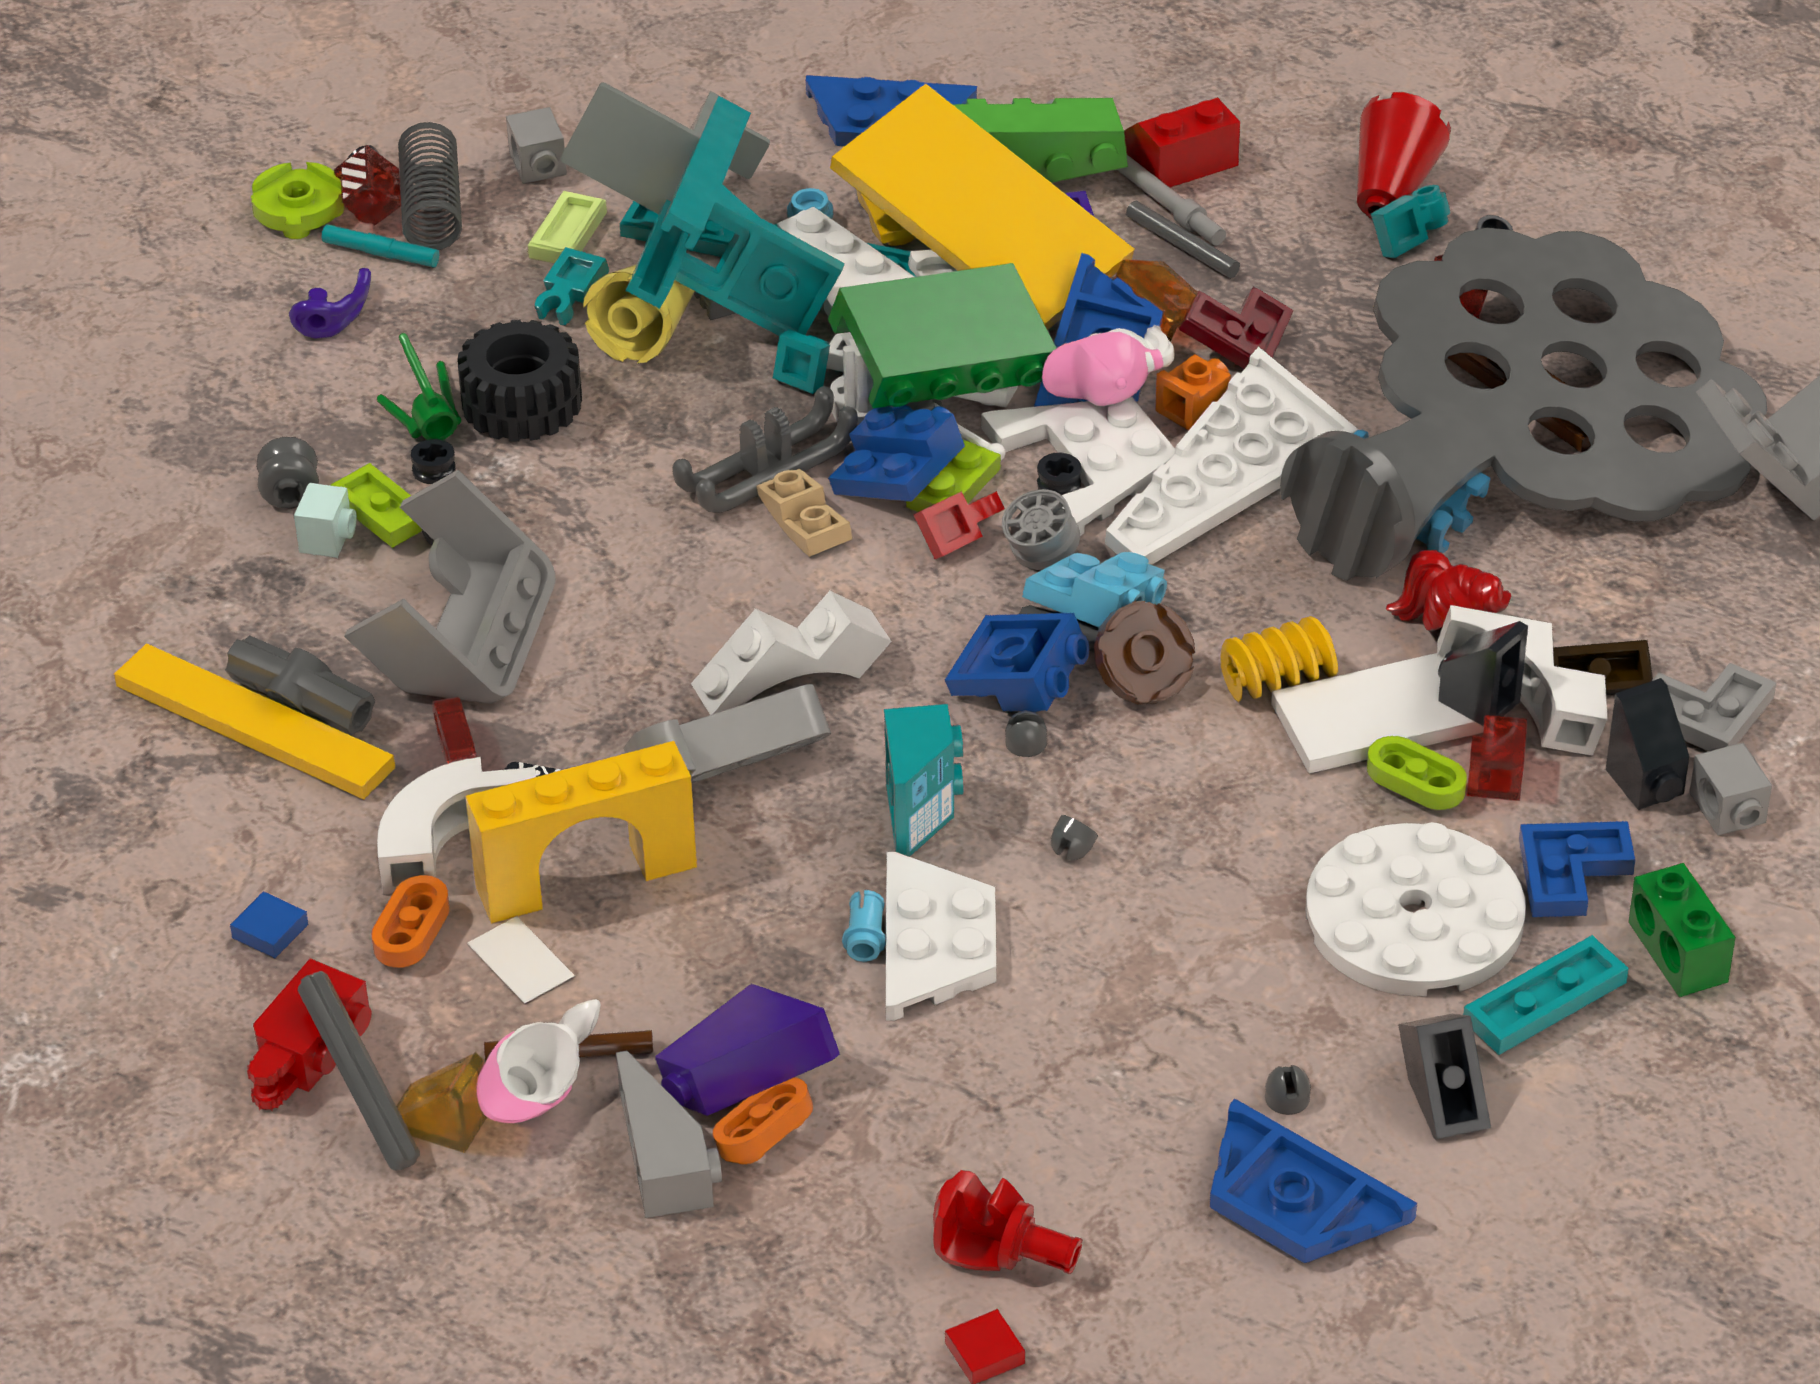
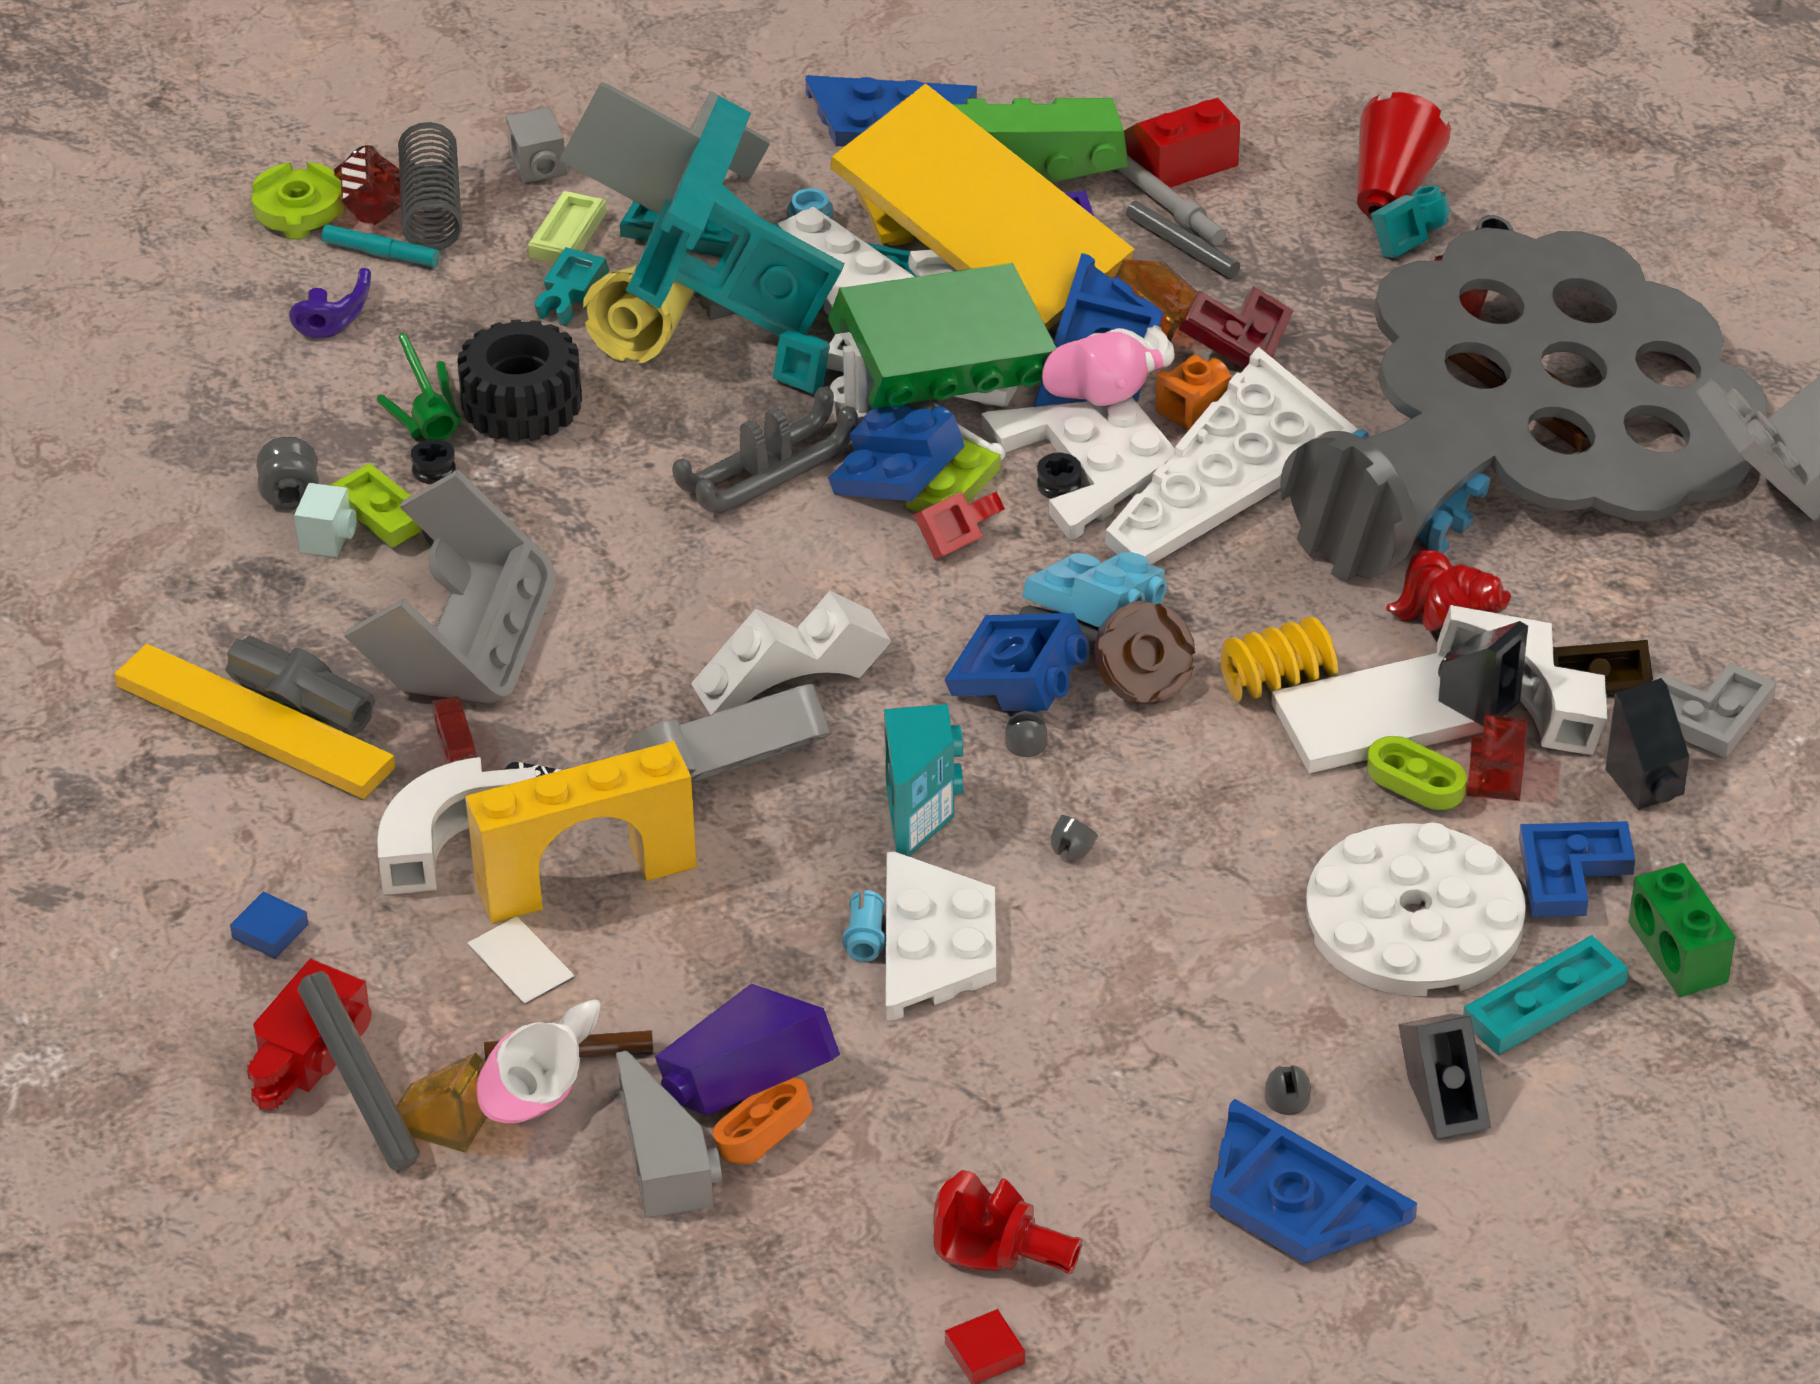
(404, 928): orange plate -> none
(802, 512): tan slope -> none
(1042, 529): light grey wheel -> none
(1730, 789): light grey brick -> none

